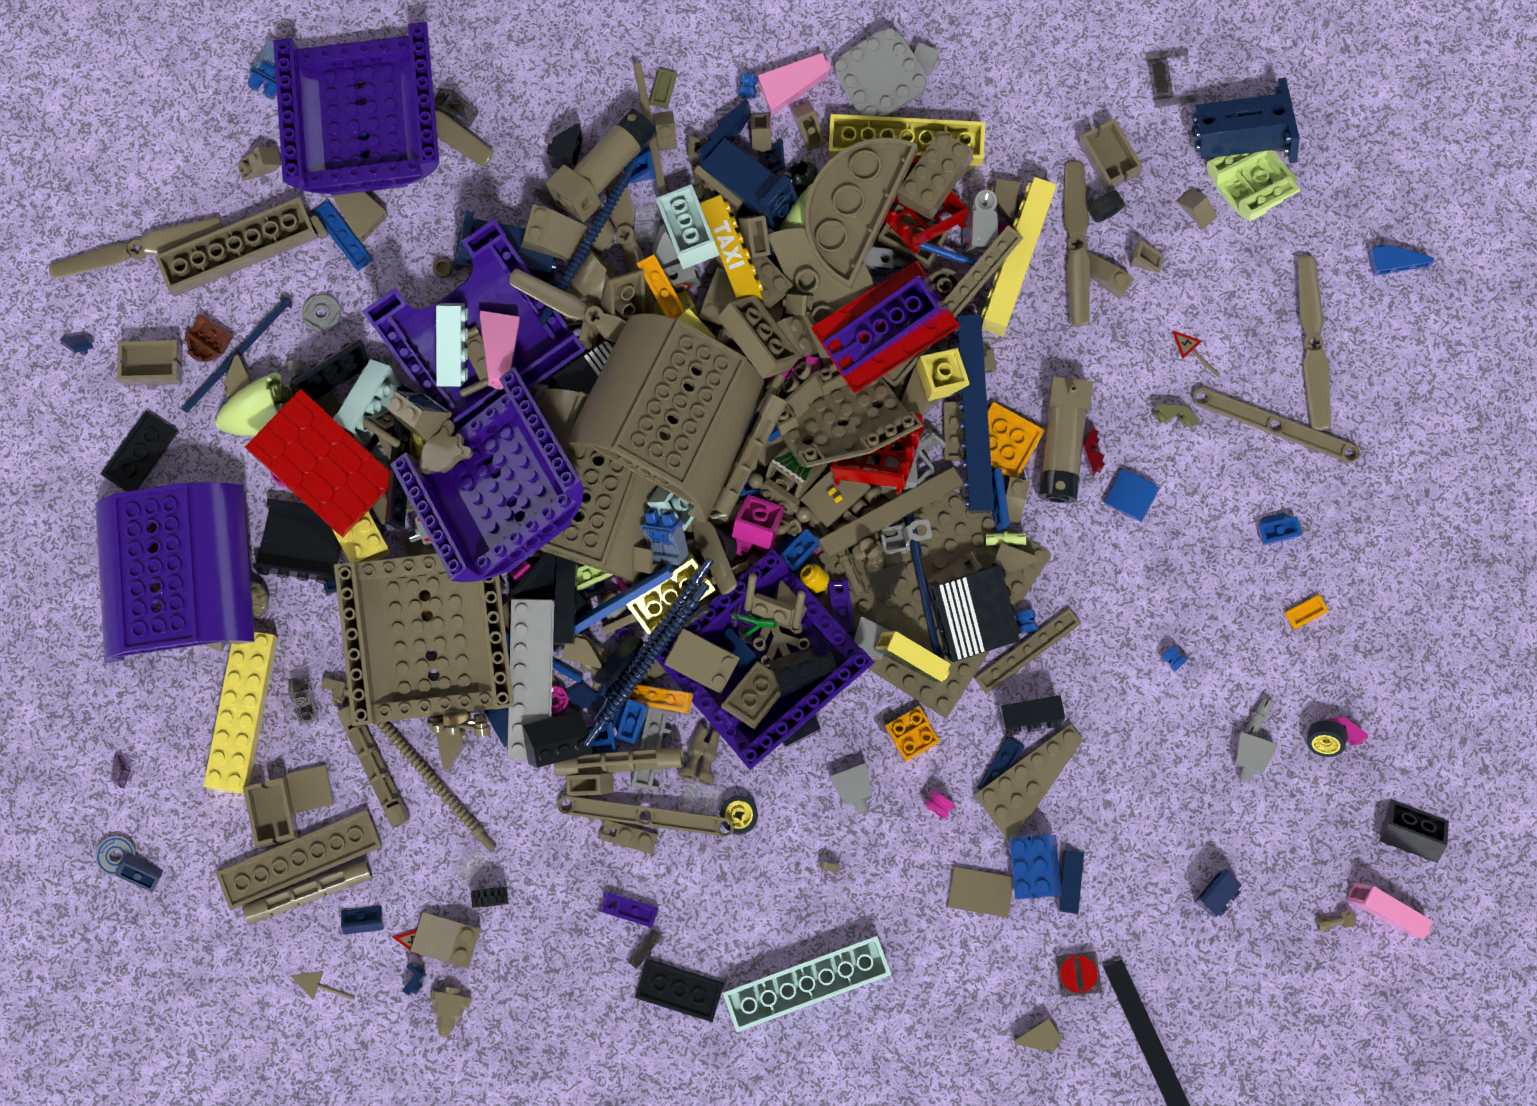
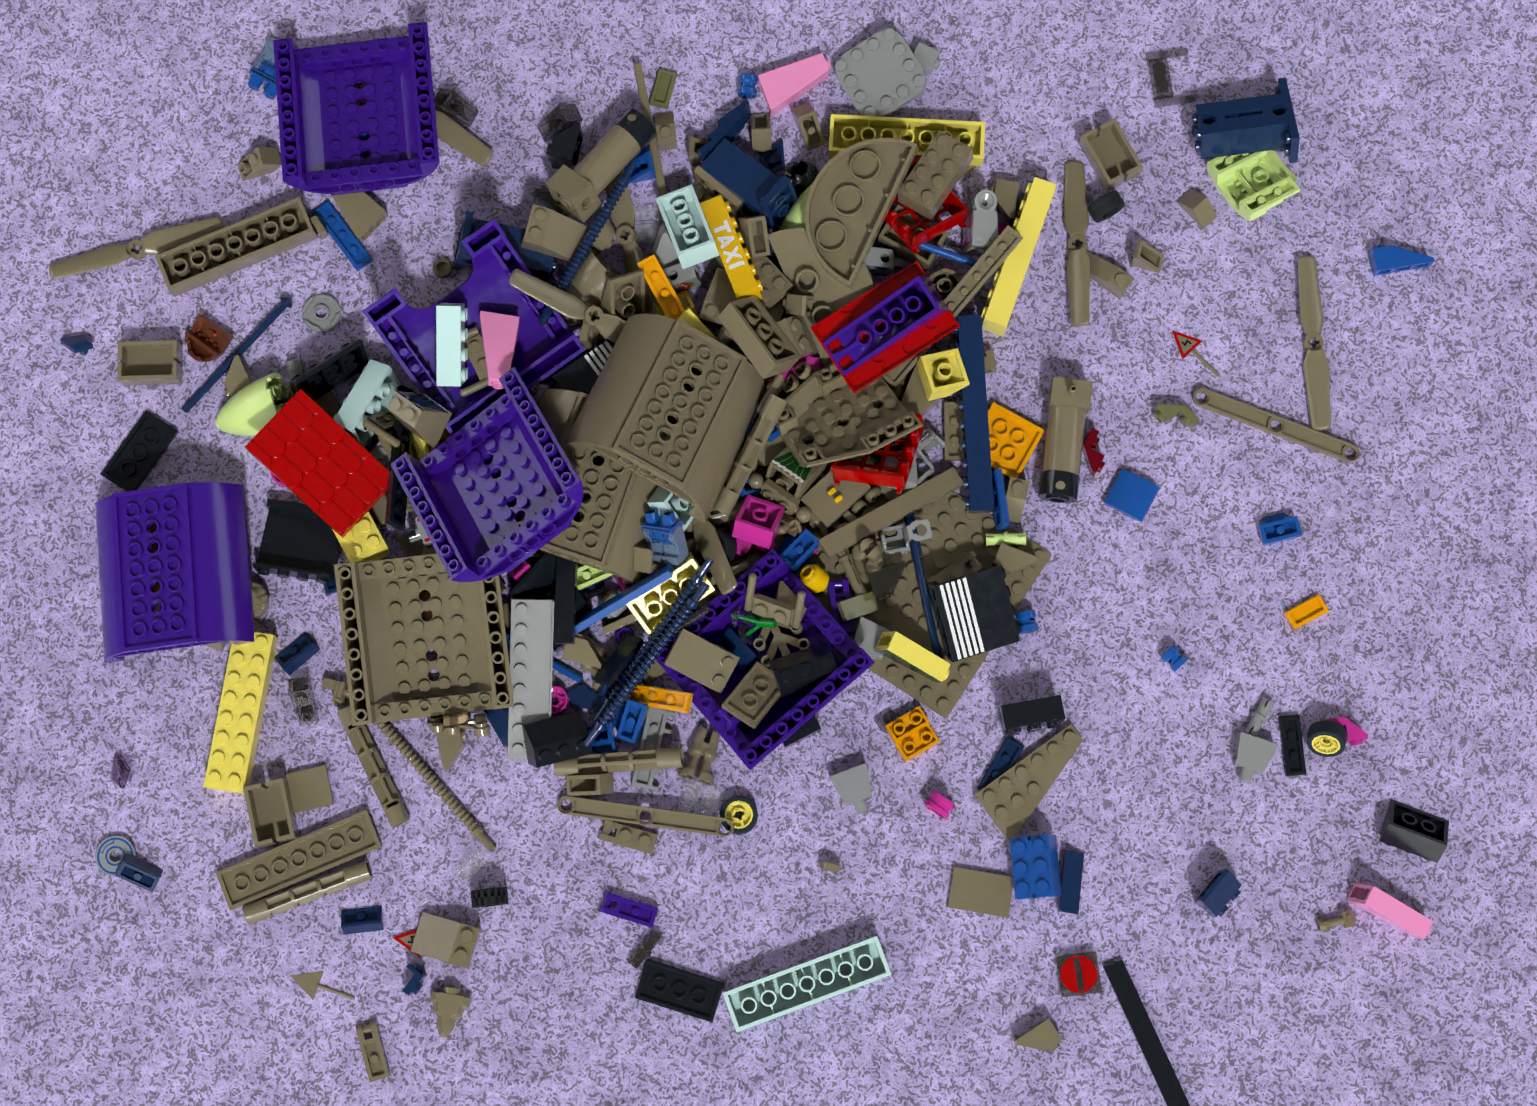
(297, 654): none -> dark blue slope
(373, 1051): none -> dark tan plate
(443, 450): dark tan tile -> none
(558, 121): none -> clear smoke slope
(857, 606): none -> olive tile
(1027, 650): dark tan tile -> none
(1292, 745): none -> black tile

